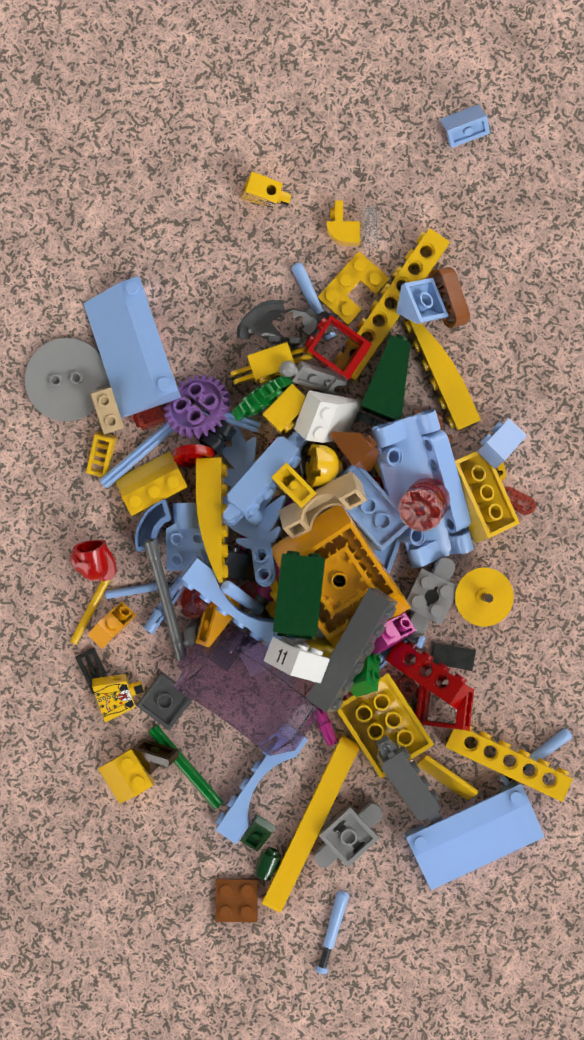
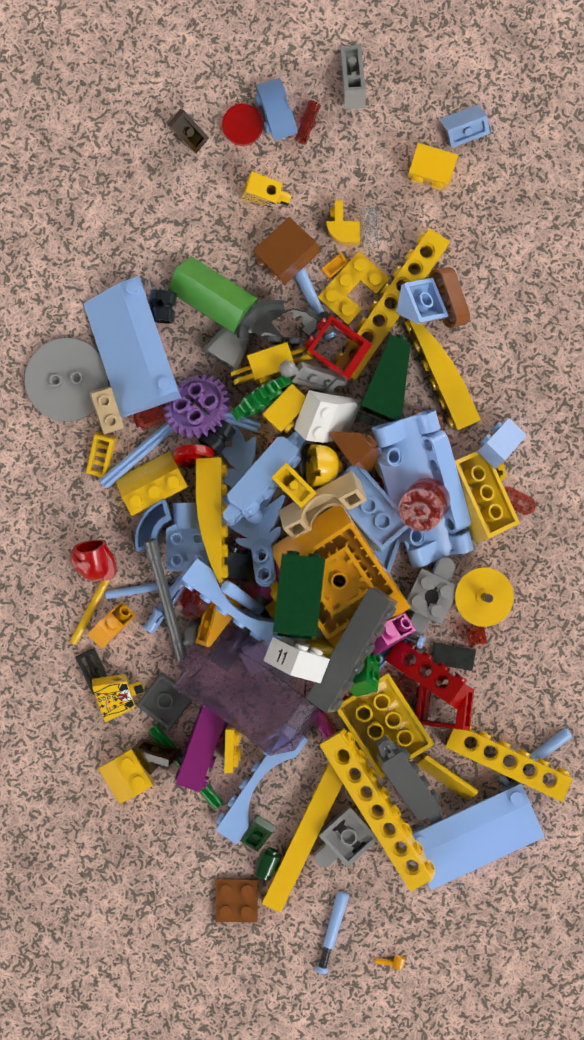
(165, 313): none -> black wheel
(187, 131): none -> dark brown slope
(199, 750): none -> magenta brick
(211, 293): none -> bright green slope
(228, 347): none -> light grey piece
(232, 753): none -> yellow plate
(242, 124): none -> red tile
(279, 116): none -> medium blue brick
(286, 251): none -> dark orange brick
(307, 122): none -> clear red pin
(334, 266): none -> light orange piece
(353, 77): none -> light grey slope
(397, 963): none -> light orange hand
(412, 875): none -> yellow brick
(432, 166): none -> yellow slope
(476, 636): none -> clear red wheel

